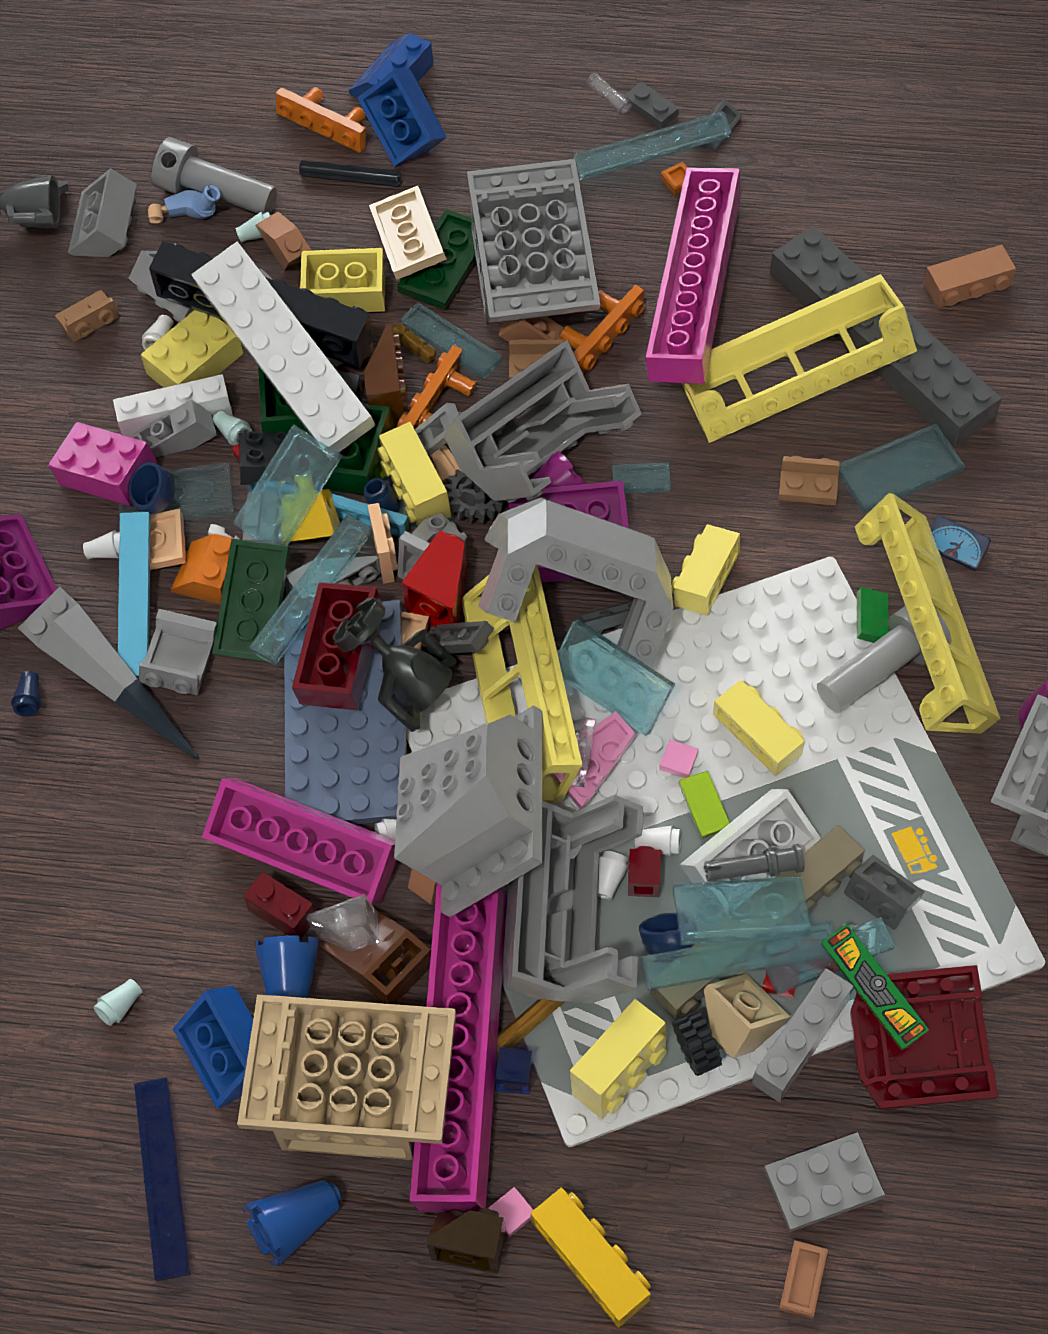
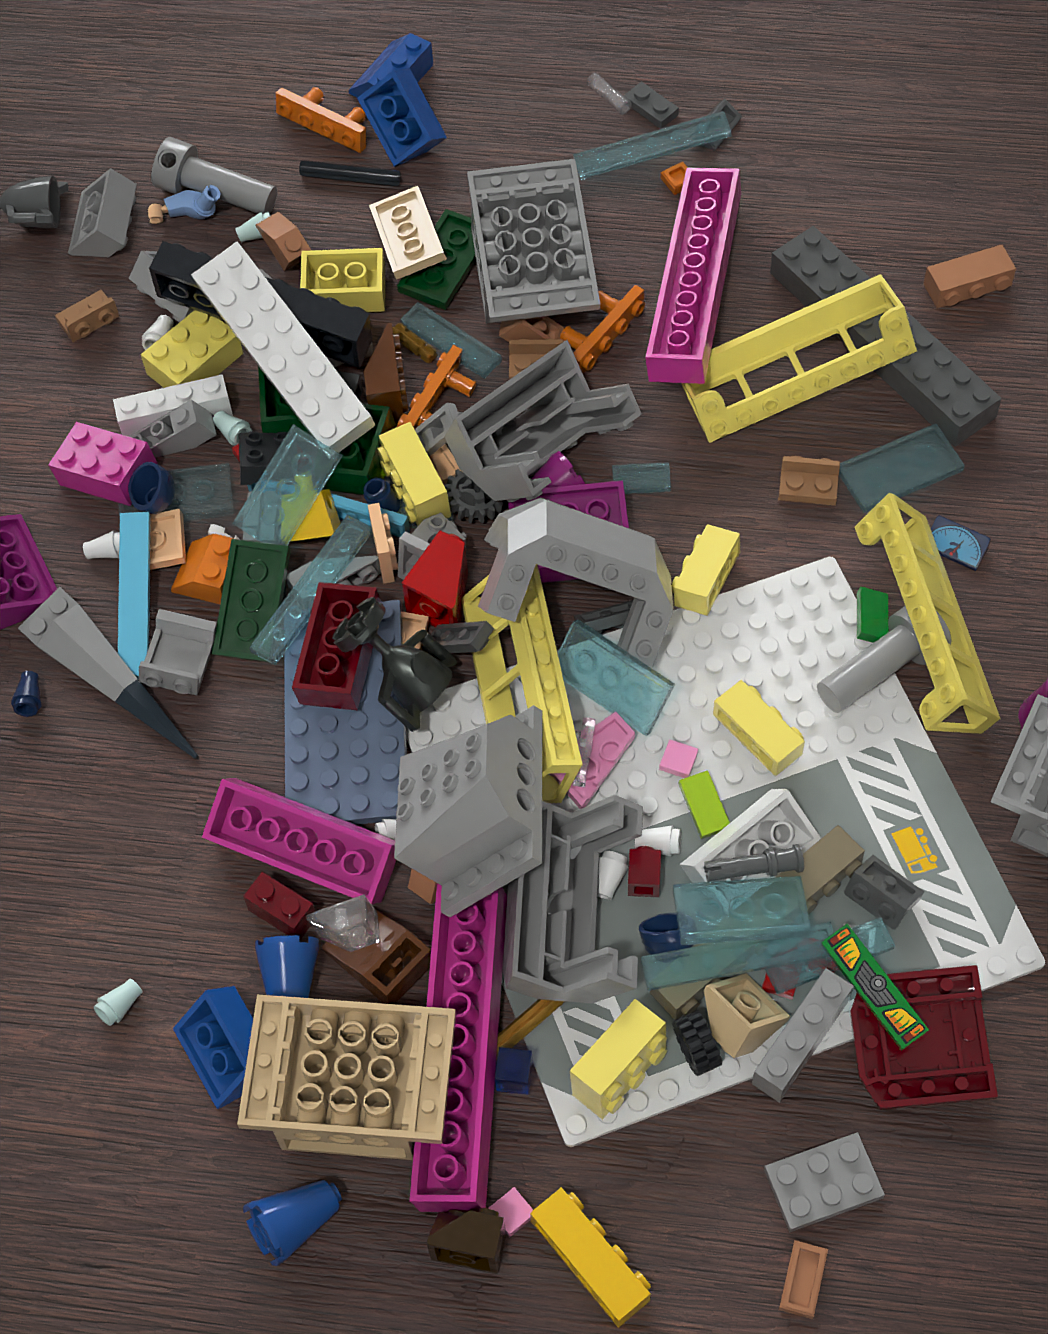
(161, 1180): clear blue tile -> none

